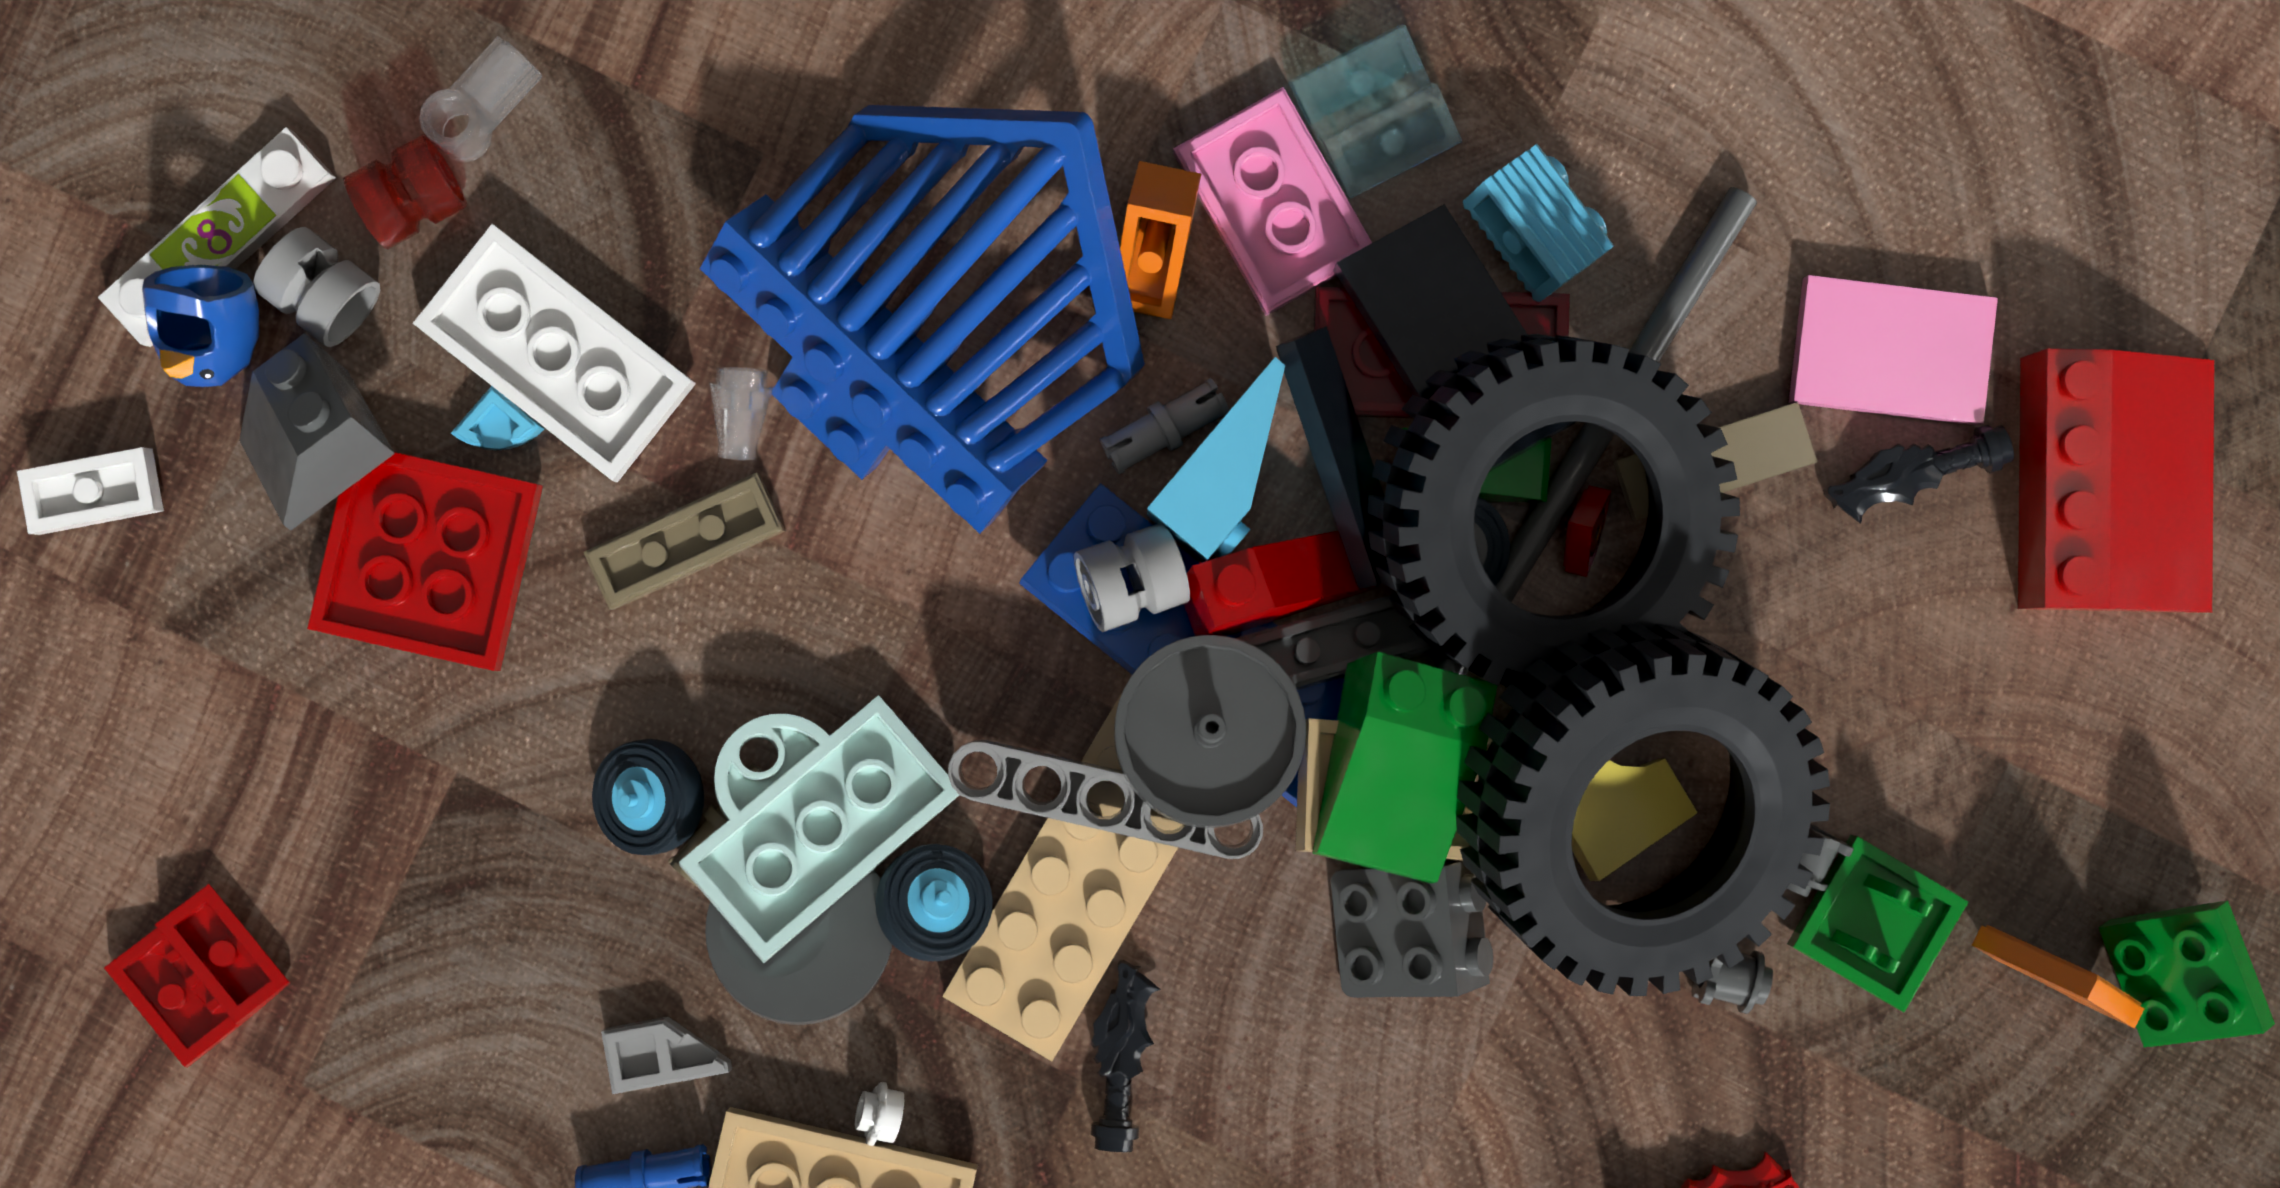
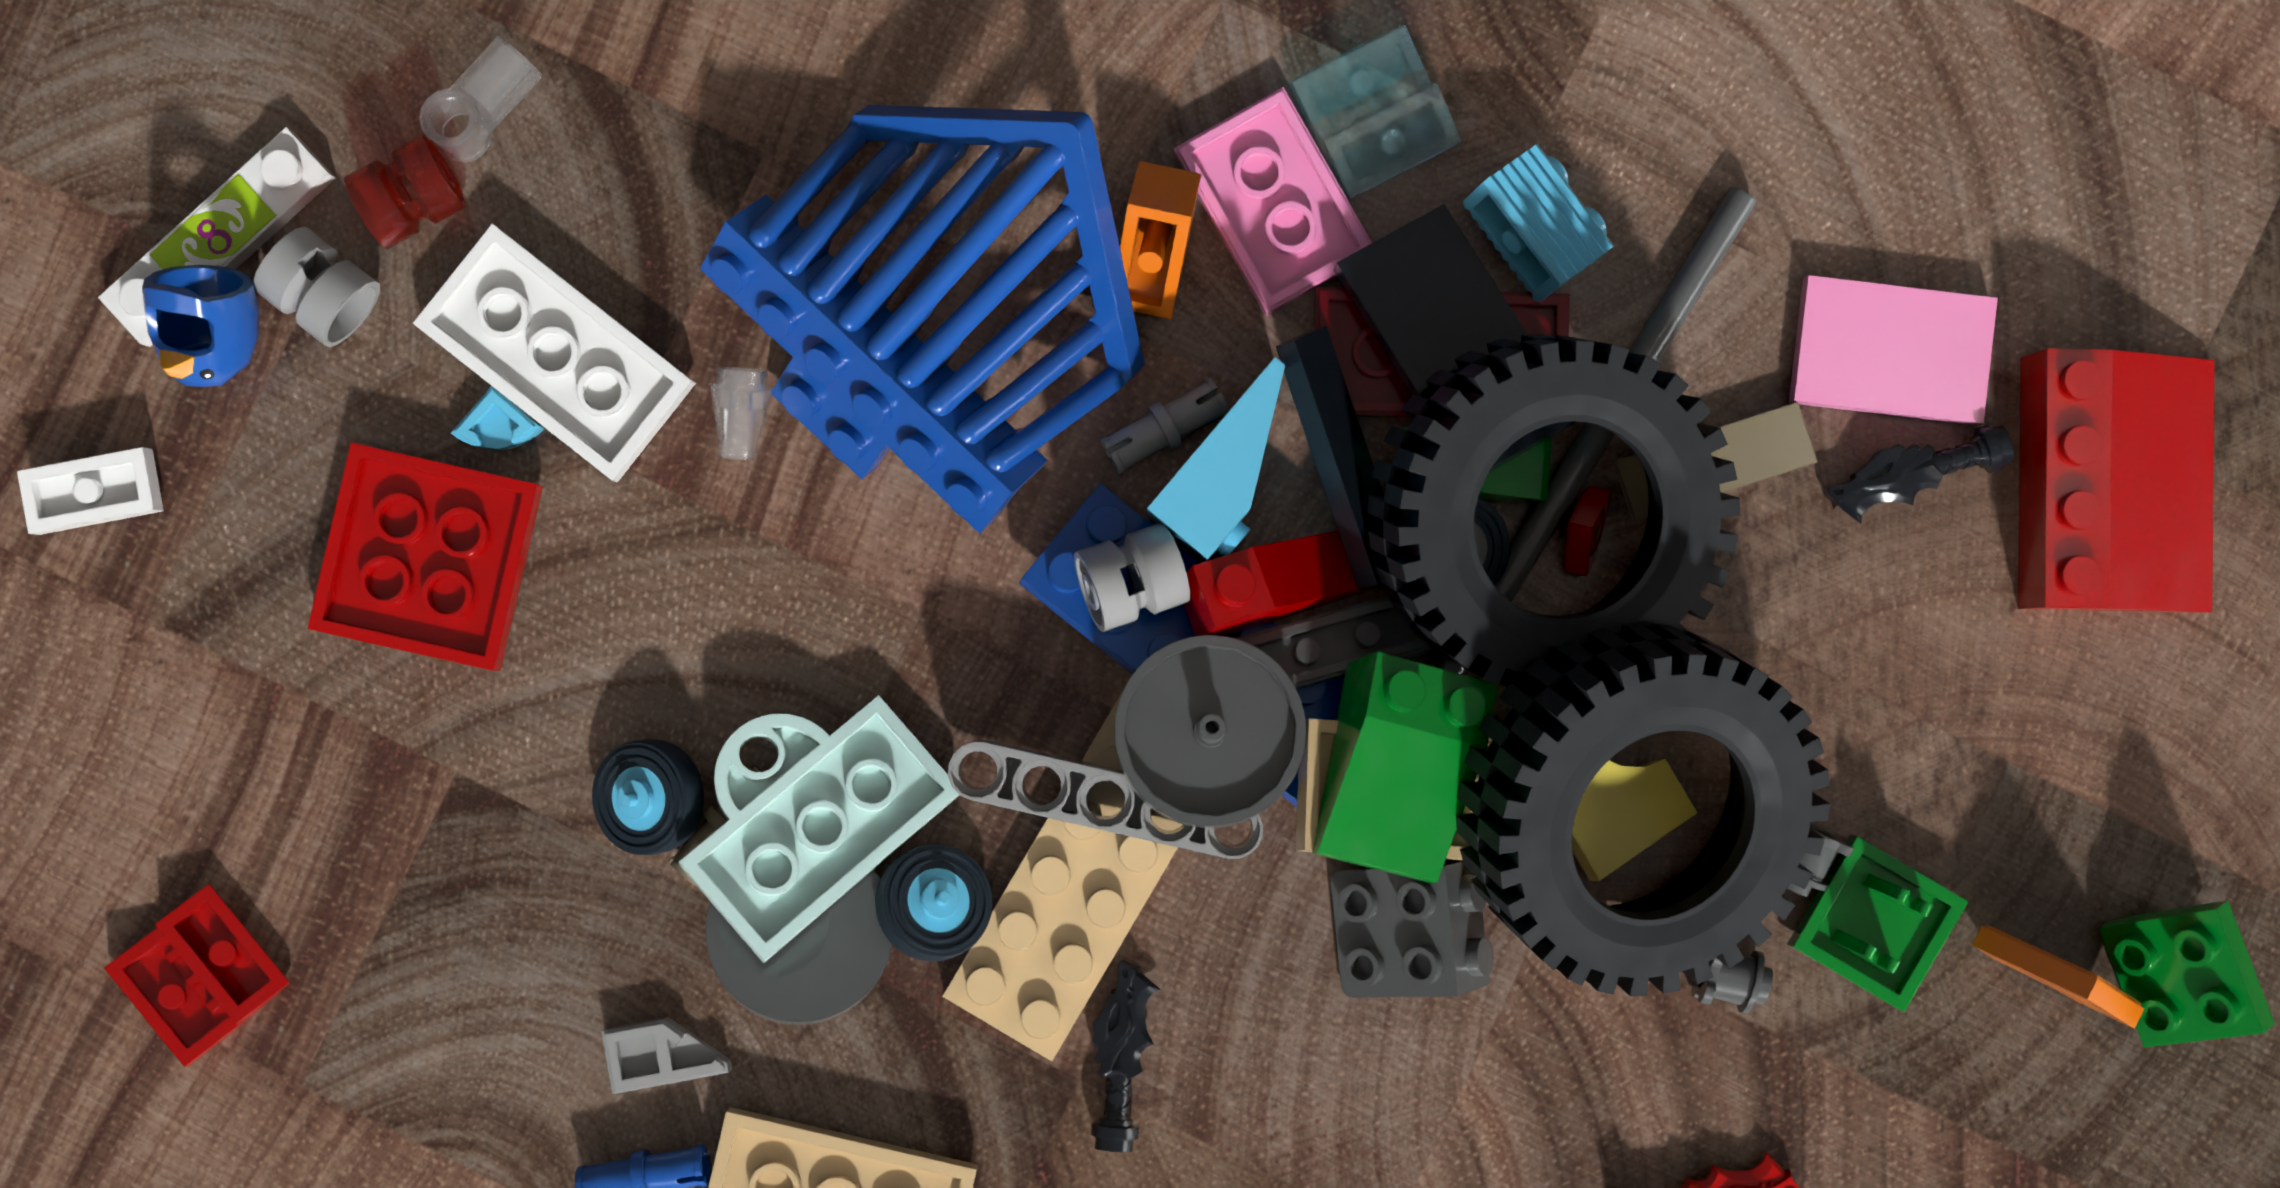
(308, 430): dark grey slope -> none
(684, 541): dark tan tile -> none
(880, 1114): white plate -> none

